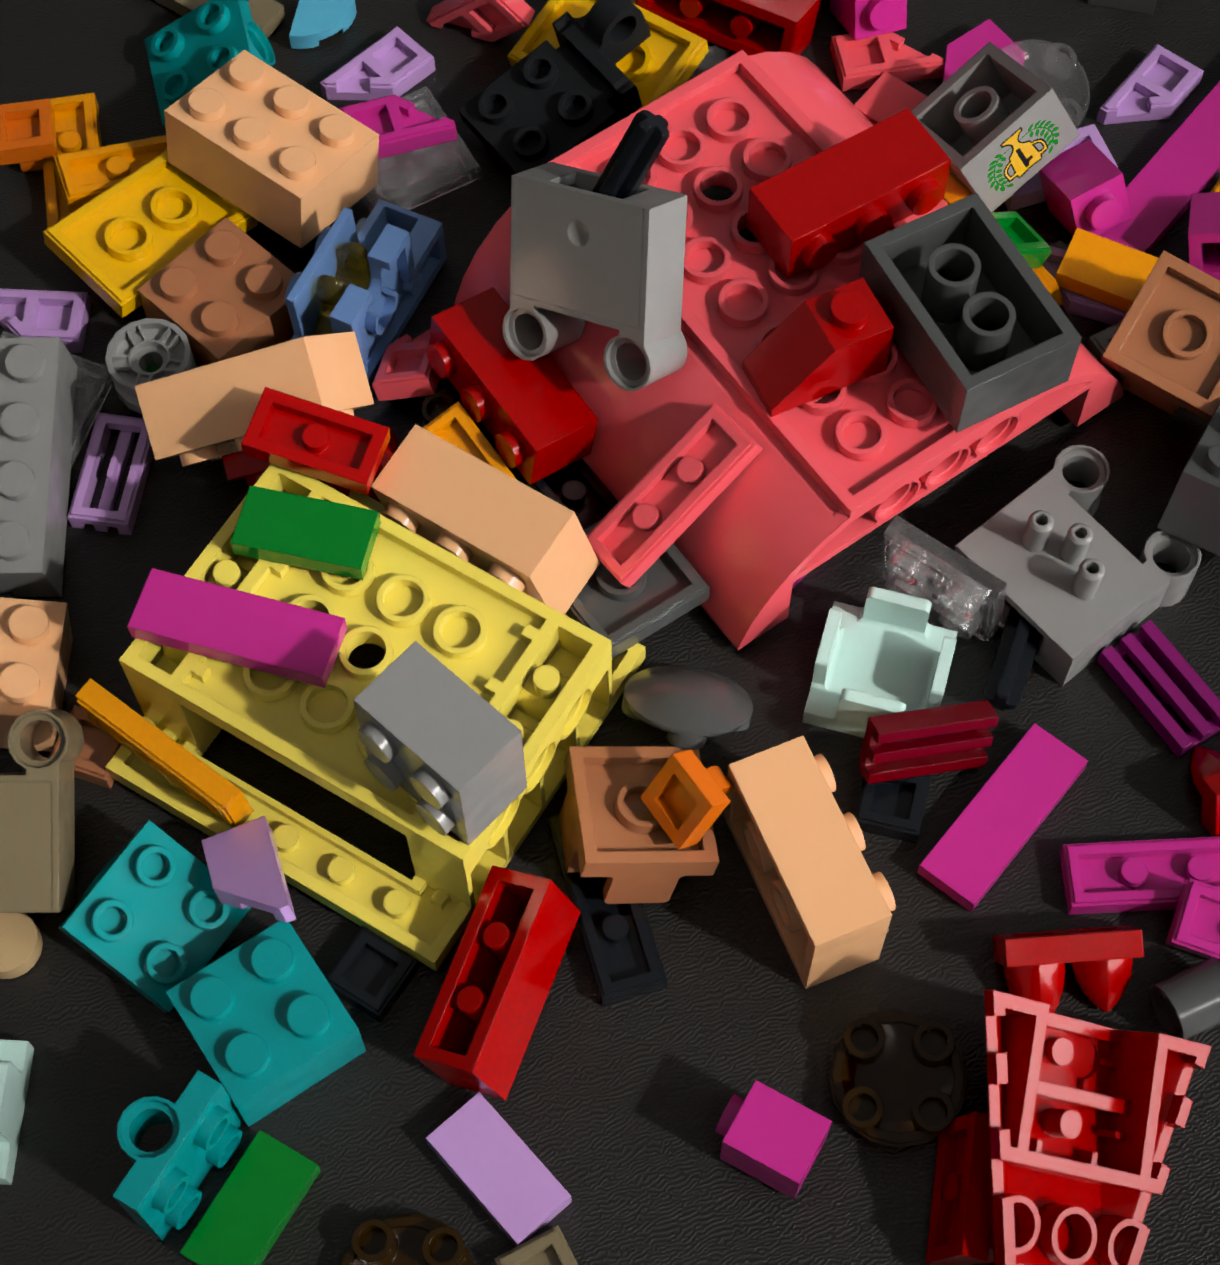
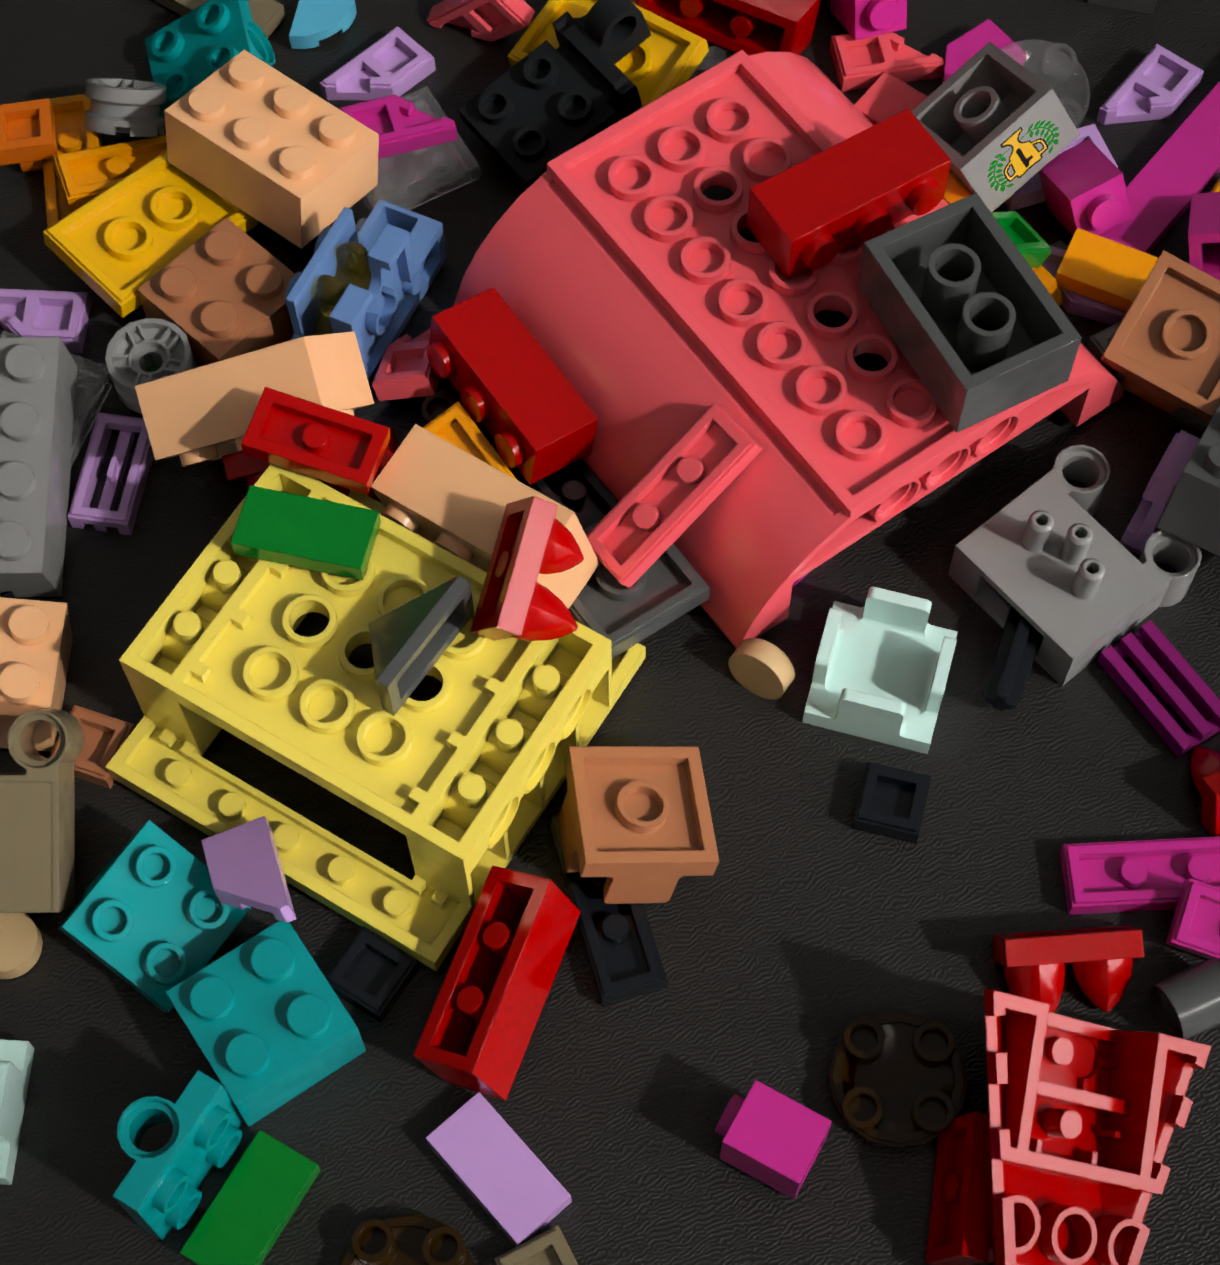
(125, 107): none -> light grey wheel
(164, 754): light orange tile -> none
(237, 627): dark pink tile -> none
(415, 637): none -> dark grey slope
(440, 744): light grey brick -> none
(511, 597): none -> red tile
(603, 256): light grey piece -> none
(687, 703): dark grey dish -> none
(687, 797): orange tile -> none
(762, 668): none -> tan tile
(808, 861): light nougat brick -> none
(821, 348): red slope -> none
(926, 751): dark red tile -> none
(959, 589): clear tile -> none
(1002, 817): dark pink tile -> none
(1159, 491): none -> lavender tile

